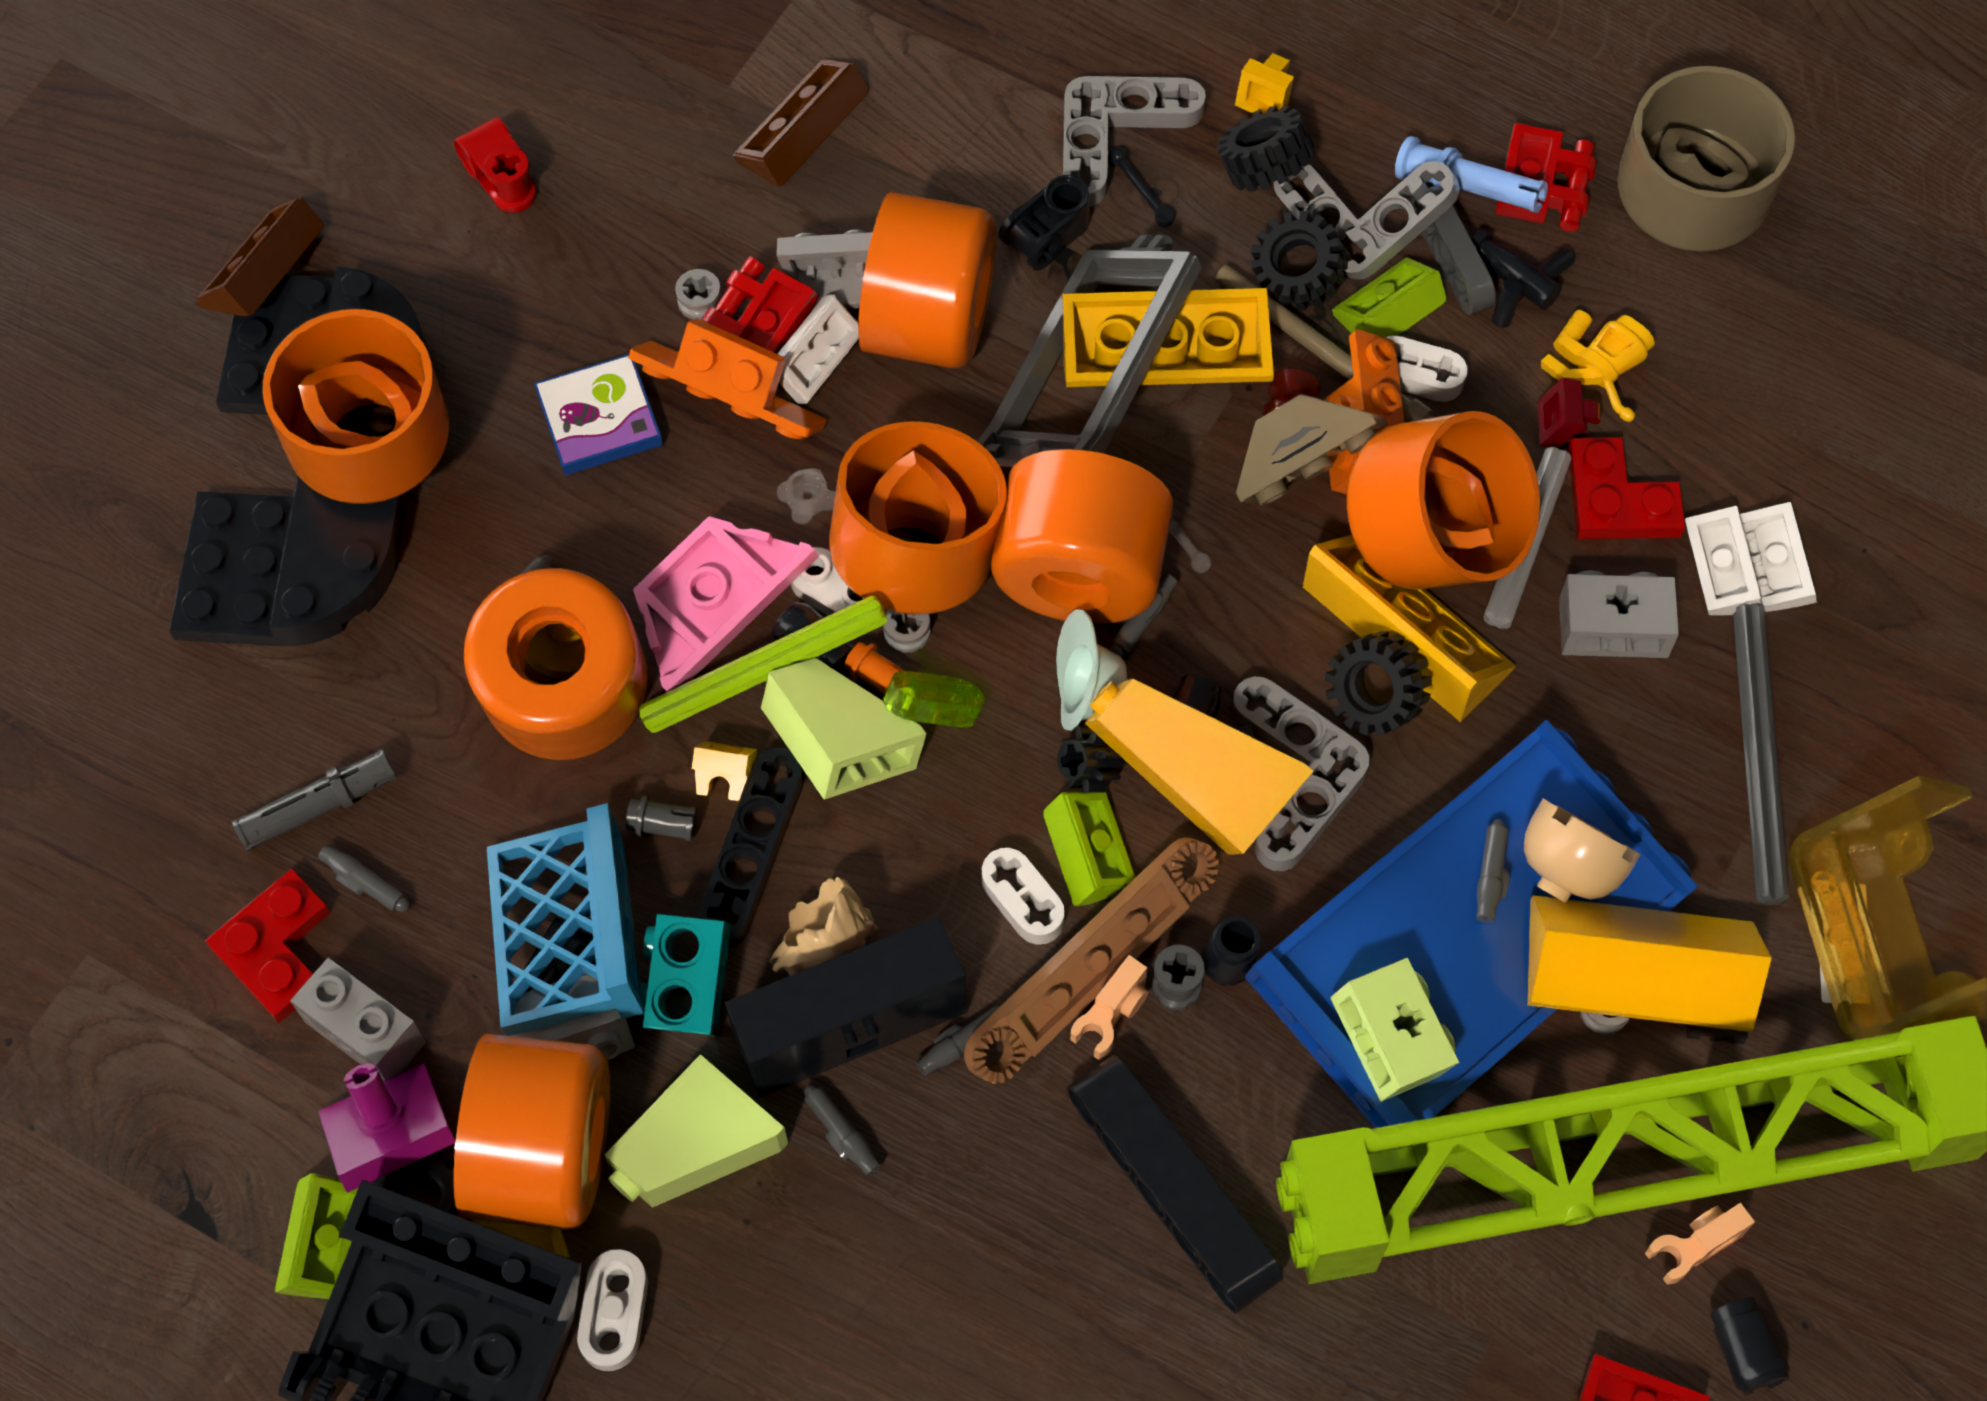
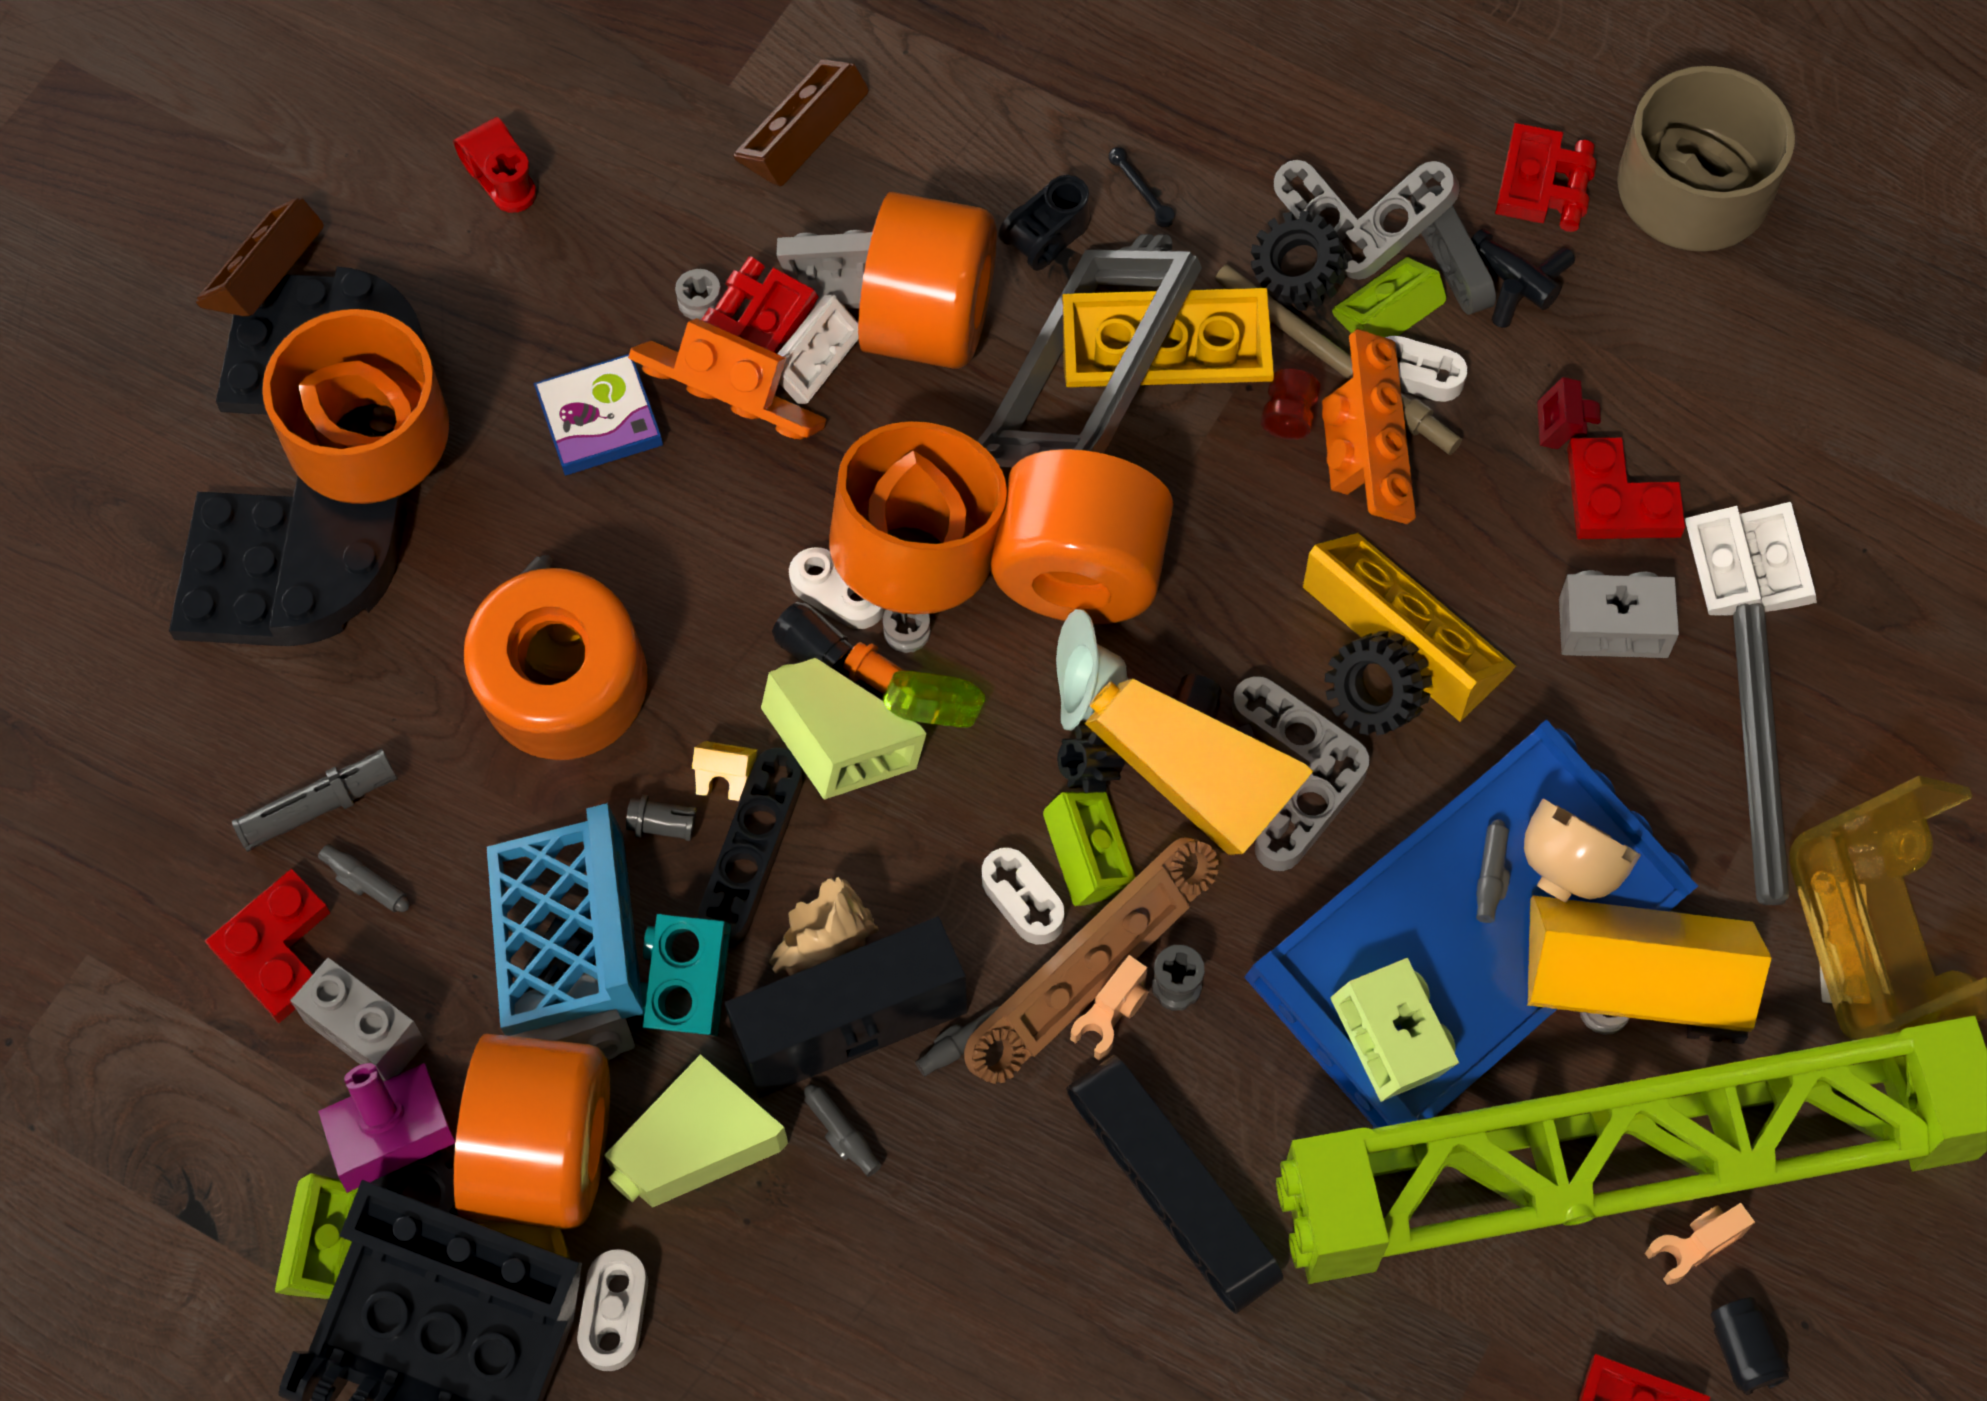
(712, 593): bright pink wing -> none
(755, 666): lime axle -> none
(801, 483): clear plate -> none
(1109, 111): light grey beam -> none
(1135, 627): dark grey piece -> none
(1200, 561): clear hinge -> none
(1231, 950): black piece -> none
(1264, 84): yellow tile -> none
(1265, 148): black tyre -> none
(1300, 442): dark tan slope -> none
(1473, 176): light blue pin -> none
(1477, 493): orange piece -> none
(1510, 588): light grey axle -> none
(1611, 353): yellow piece -> none

